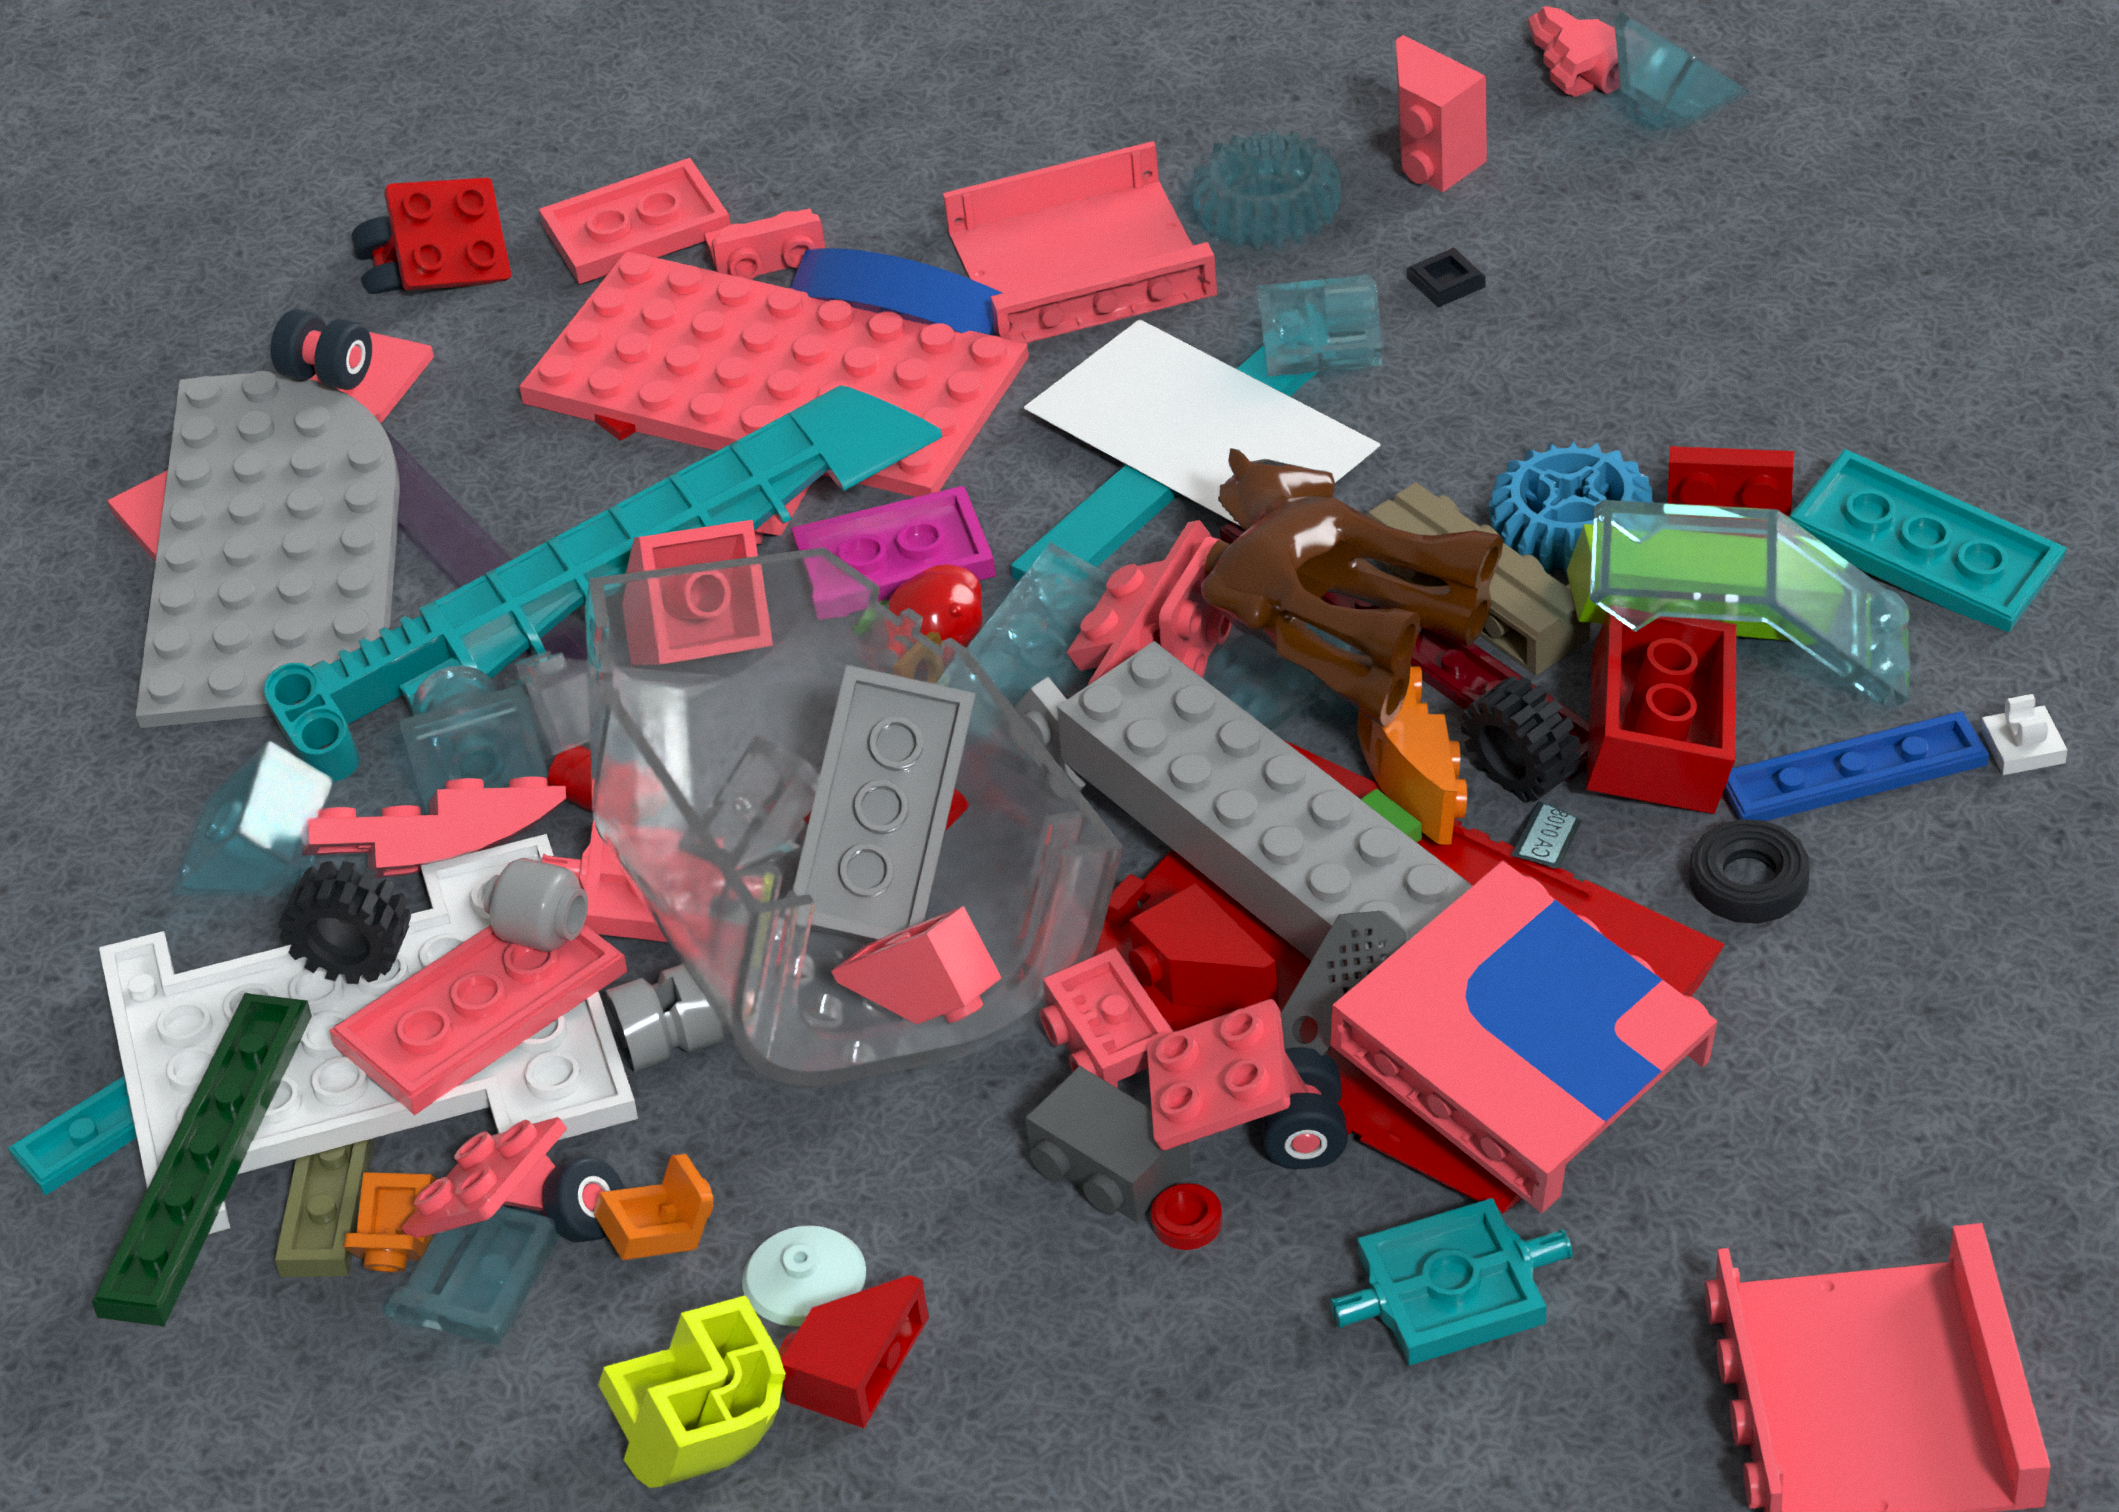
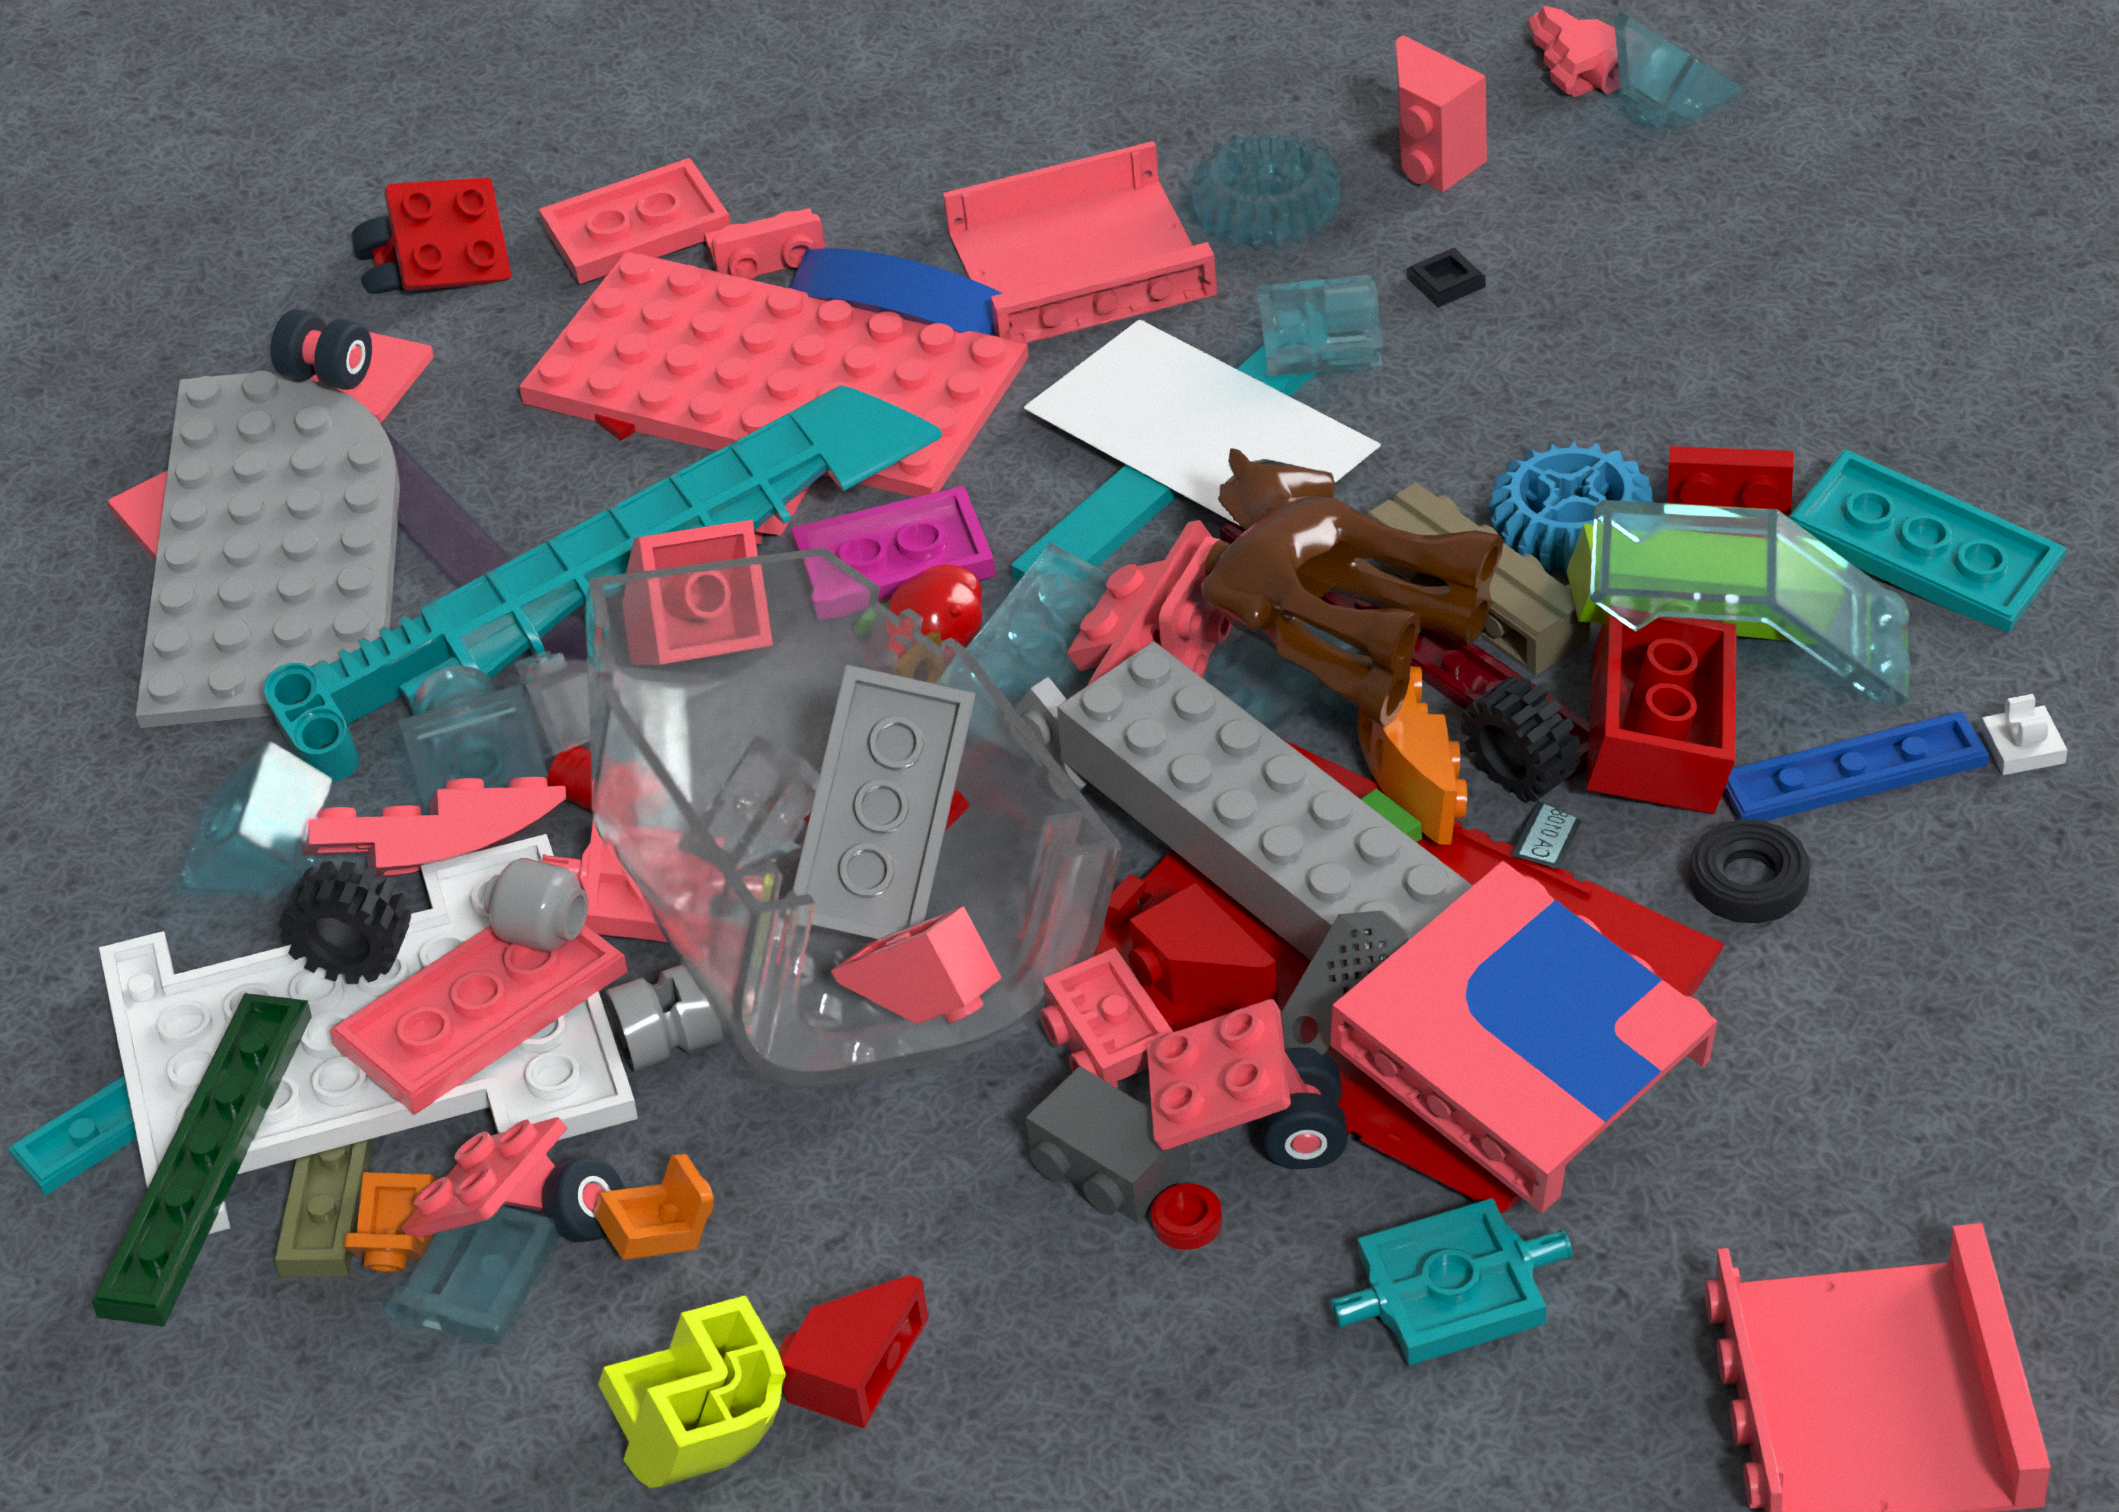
(801, 1272): light aqua piece -> none

